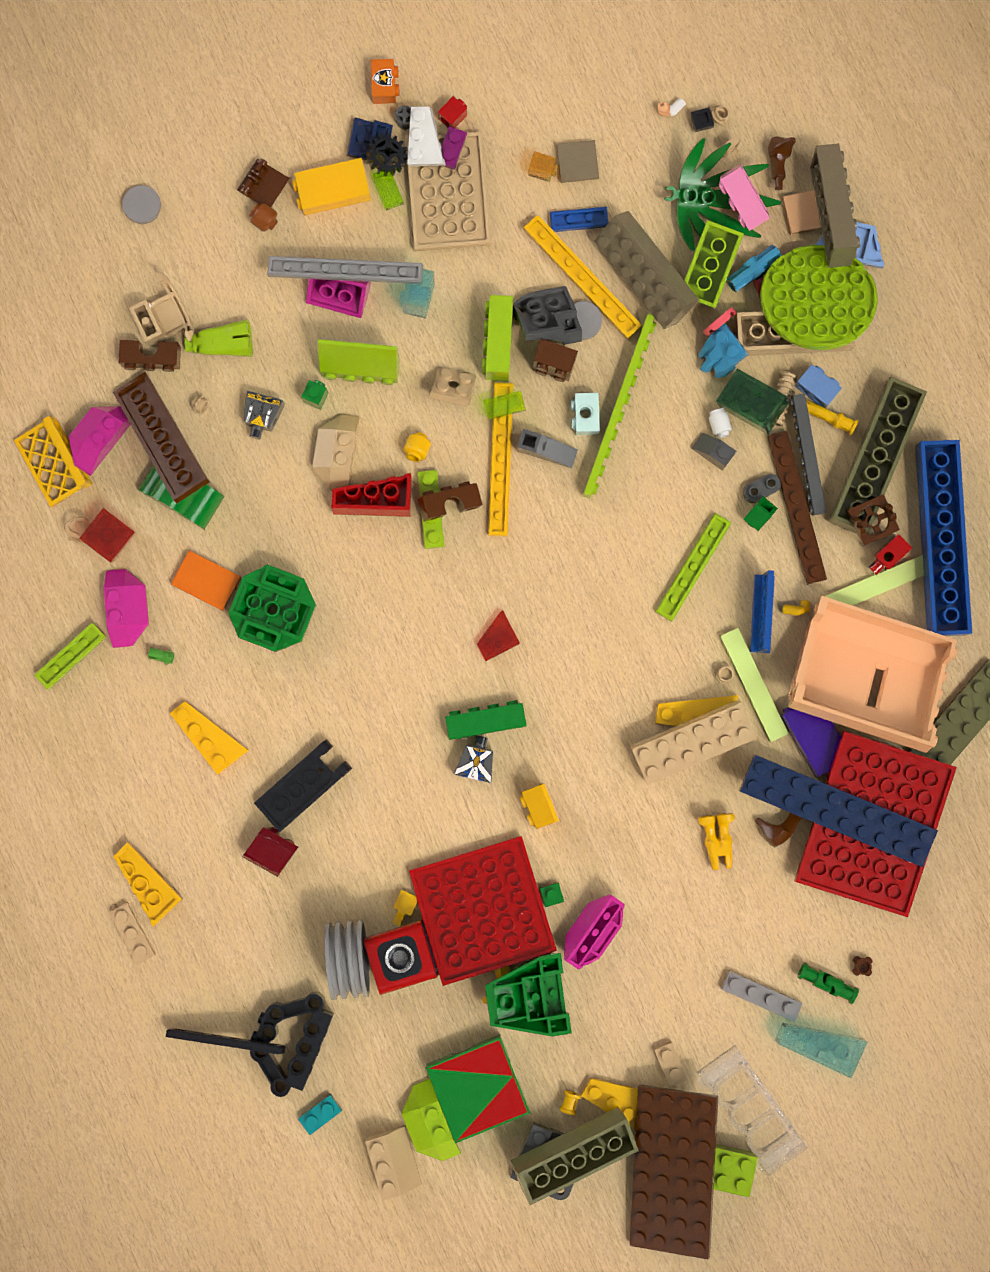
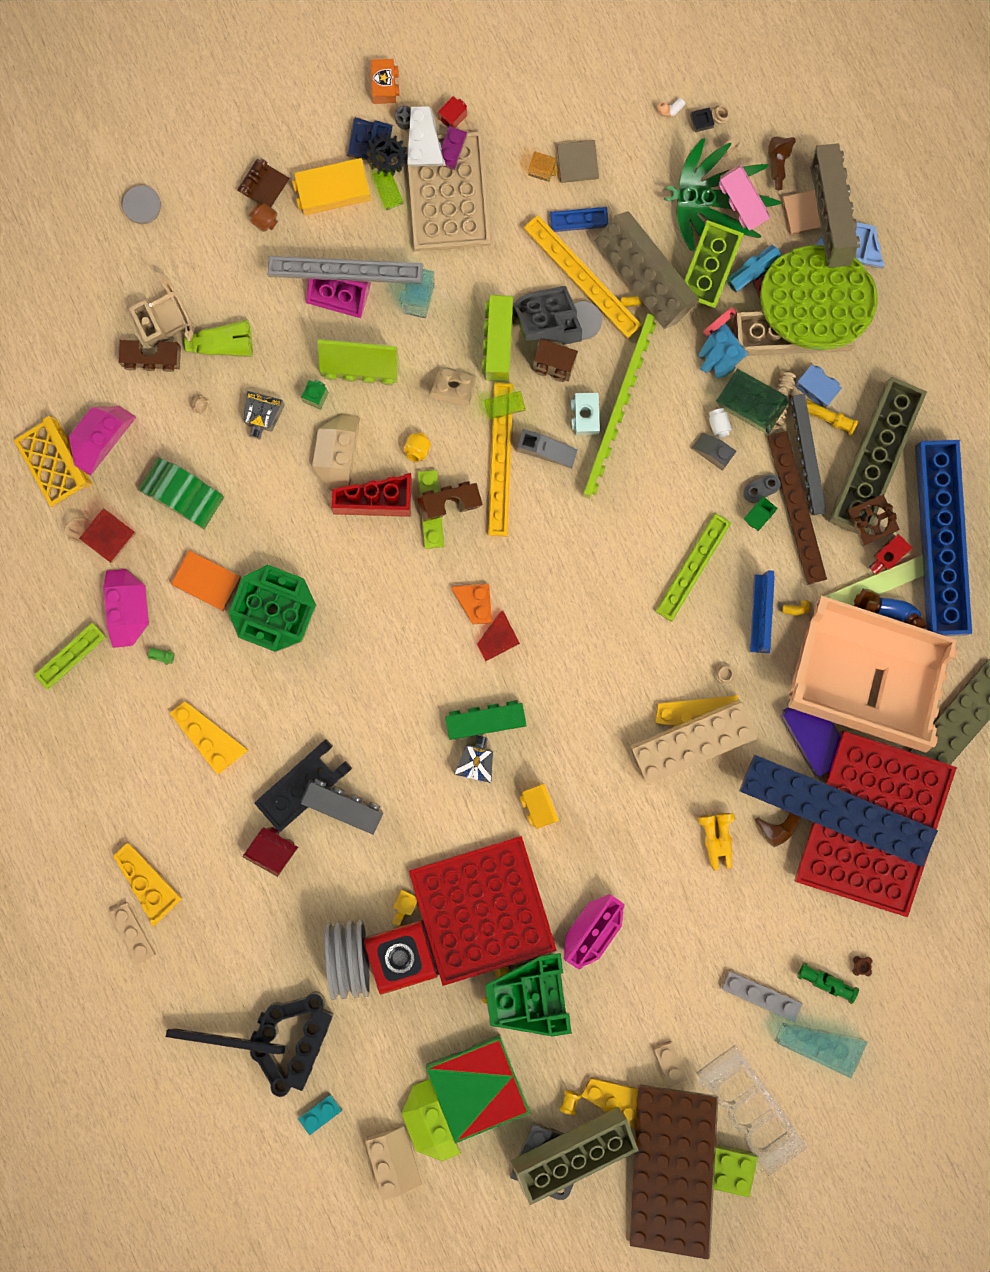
(161, 438): reddish brown plate -> none
(342, 806): none -> dark grey brick
(475, 602): none -> orange wing
(552, 894): green plate -> none
(631, 301): none -> yellow arm
(754, 685): yellowish green tile -> none
(889, 608): none -> piece

